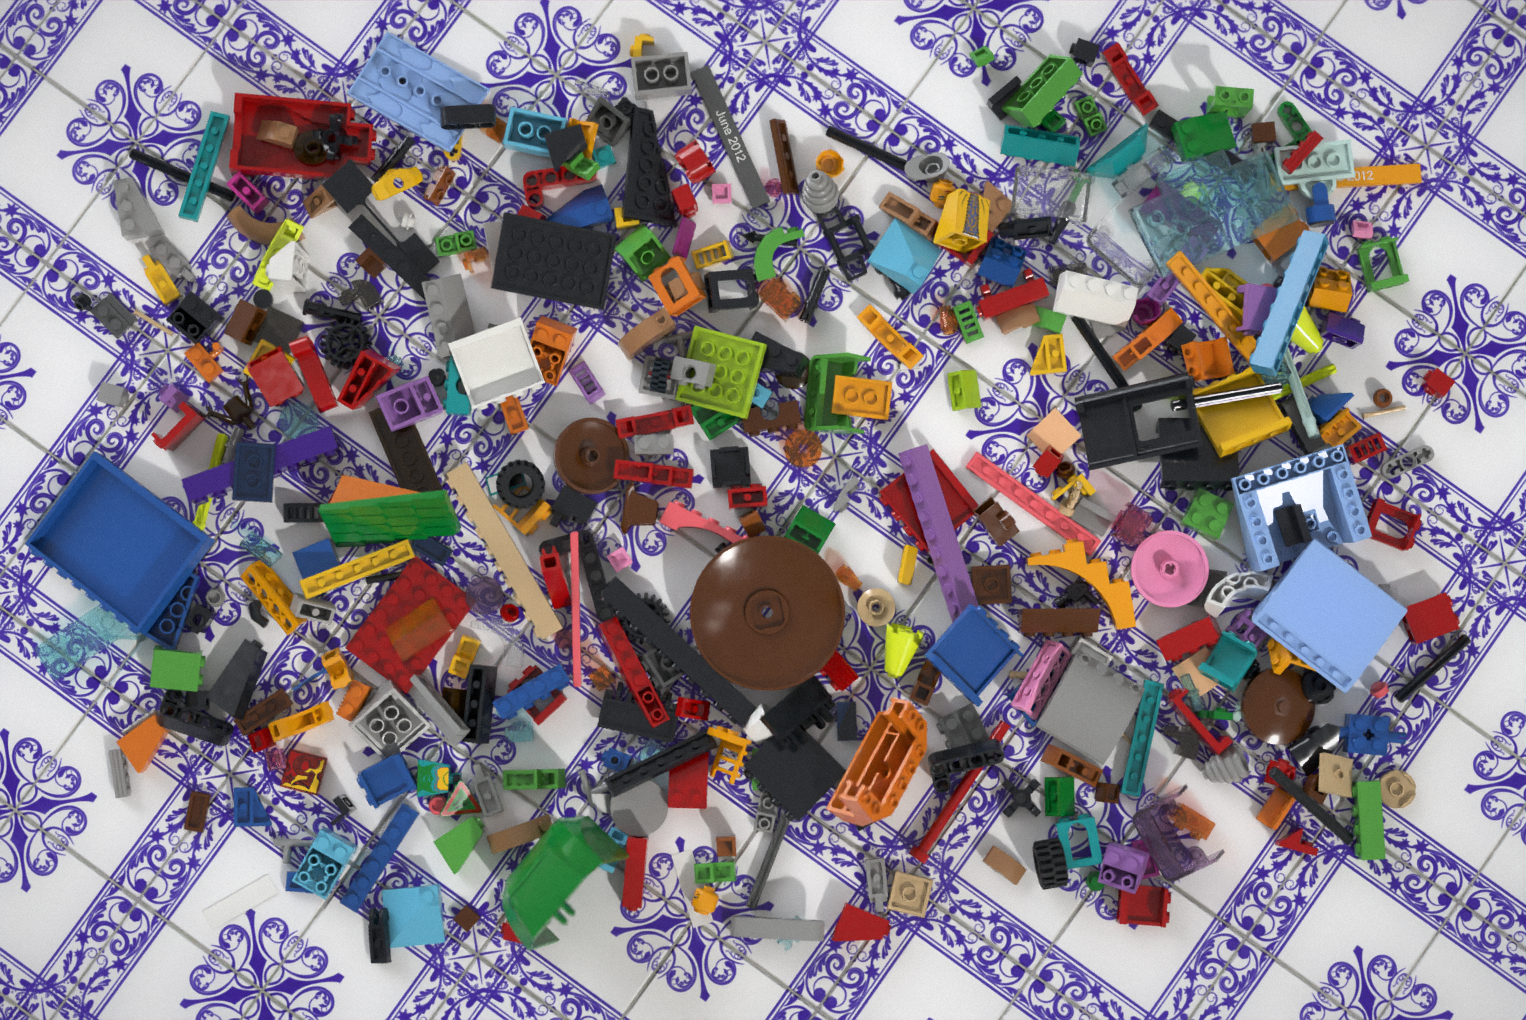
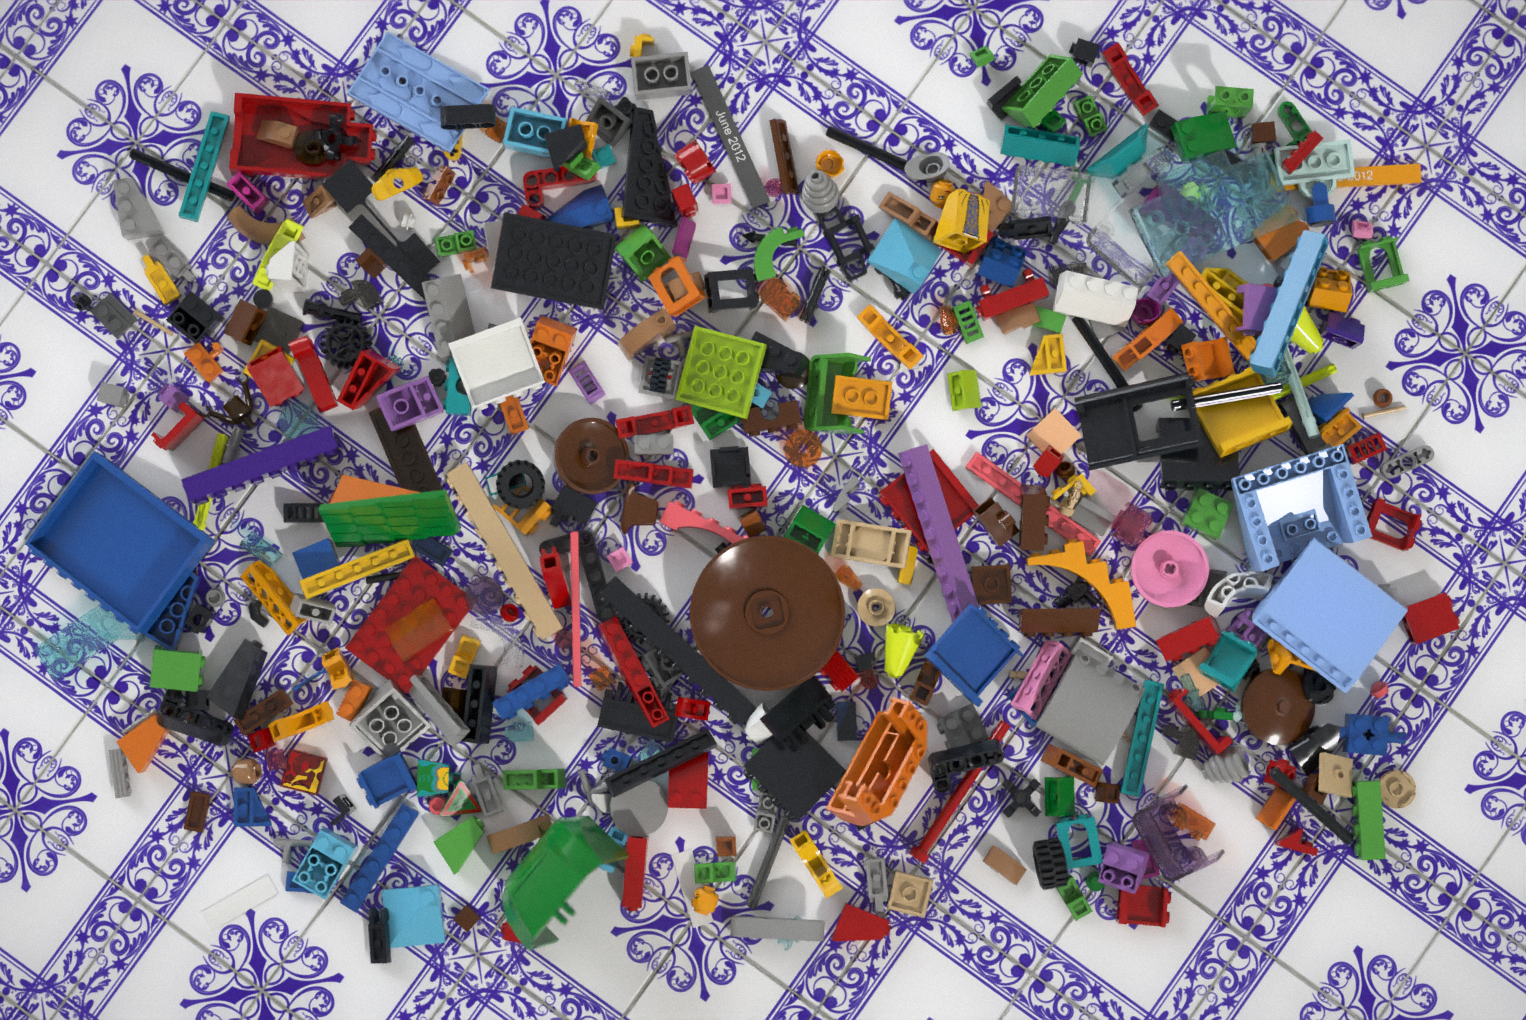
(246, 771): none -> medium nougat head
(254, 472): dark blue tile -> none
(681, 372): light grey brick -> none
(729, 254): yellow slope -> none
(729, 740): light orange plate -> none
(816, 864): none -> yellow arch
(865, 670): none -> leg
(871, 543): none -> tan slope
(1033, 517): none -> reddish brown wedge
(1074, 899): none -> bright green slope
(1293, 525): black panel -> none
(1432, 668): black axle -> none
(1437, 383): red brick -> none

